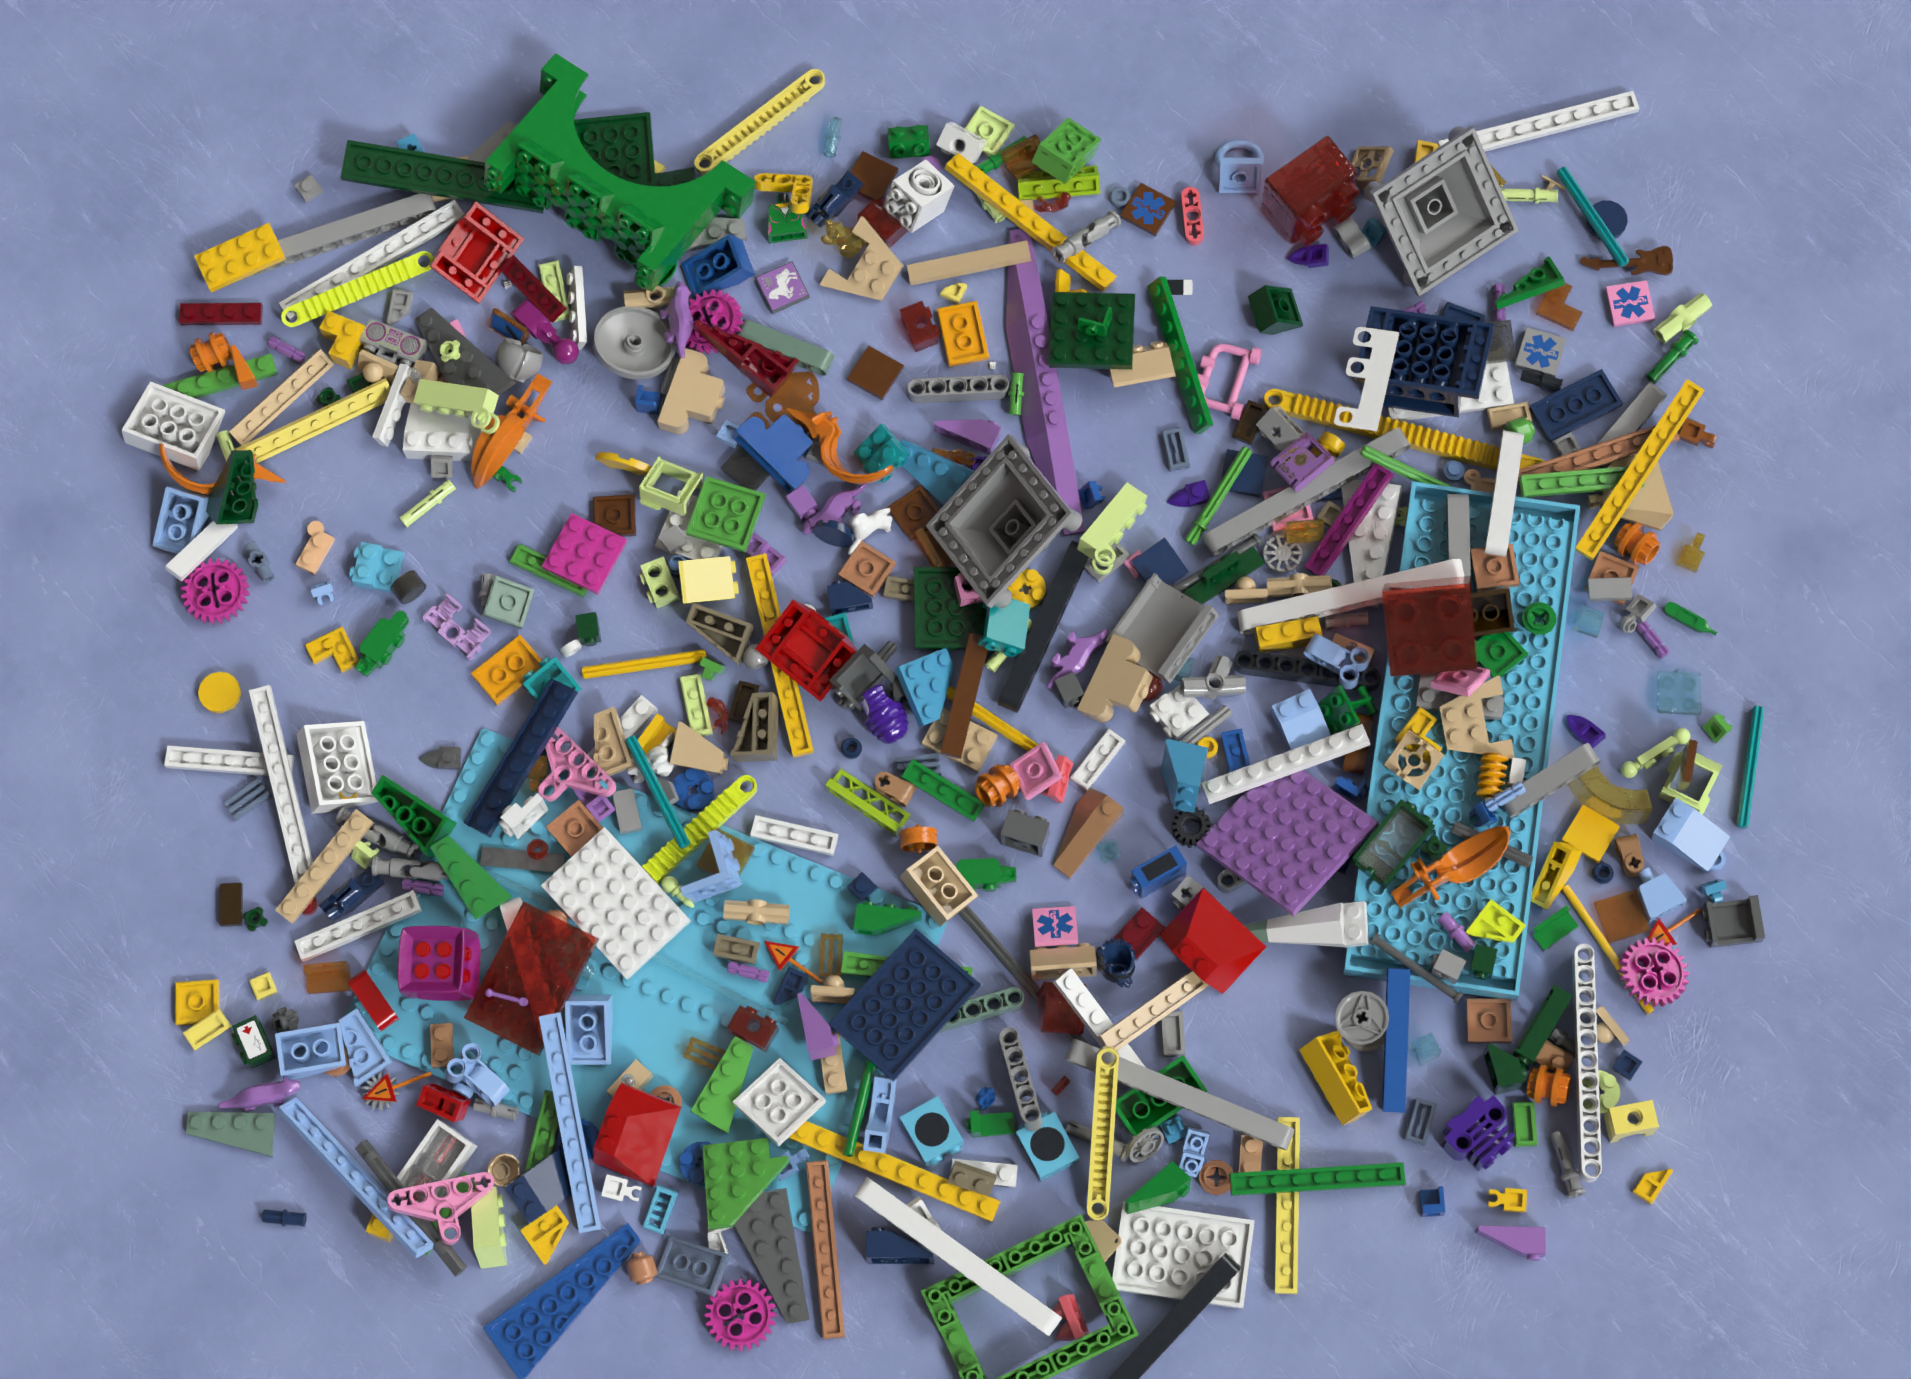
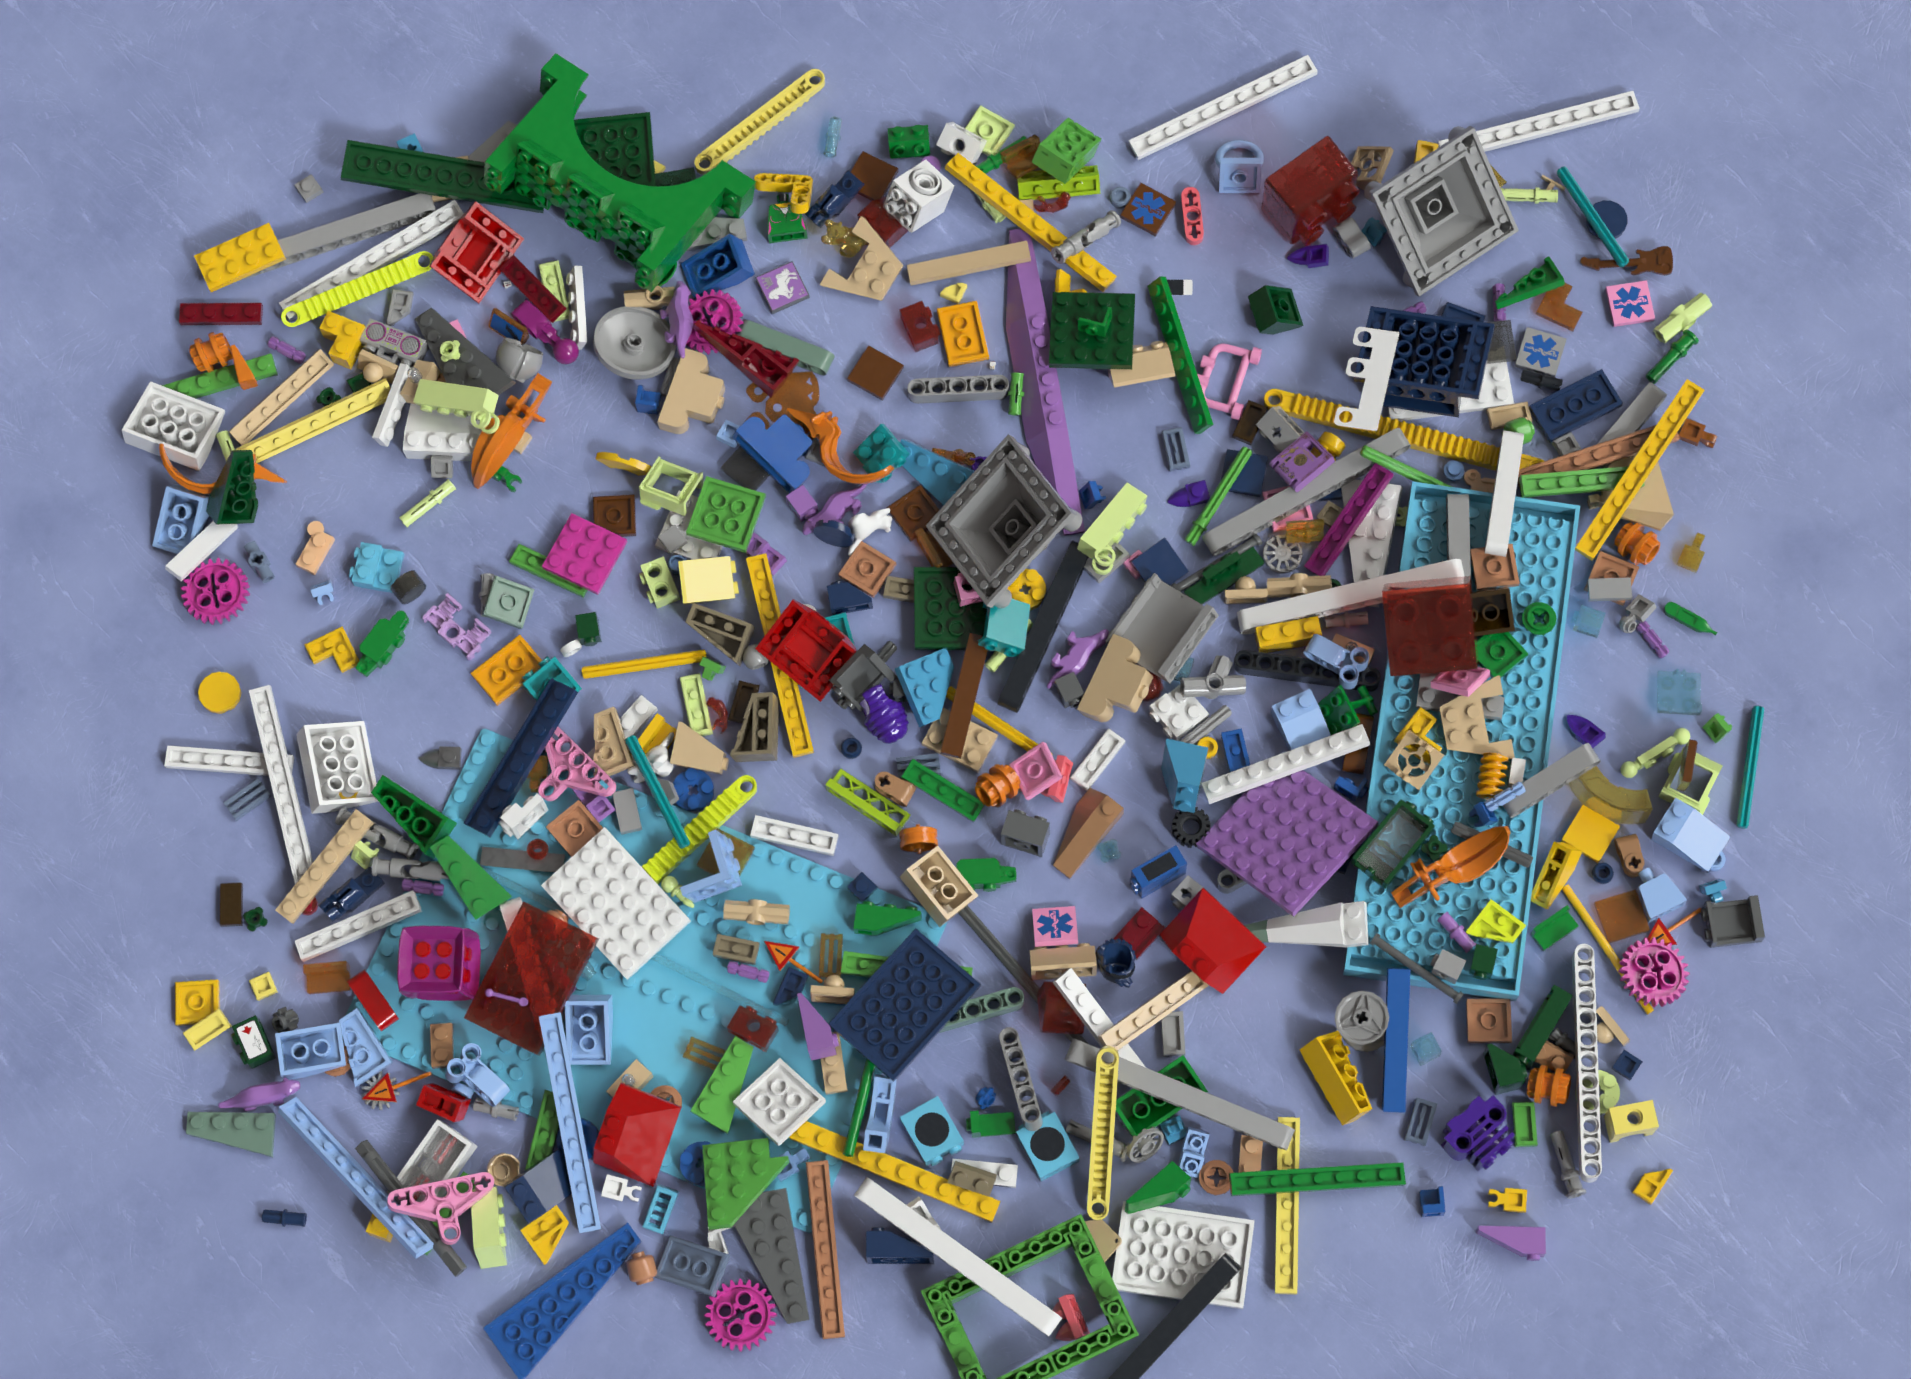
(974, 433): medium lavender slope -> none
(1222, 107): none -> white plate

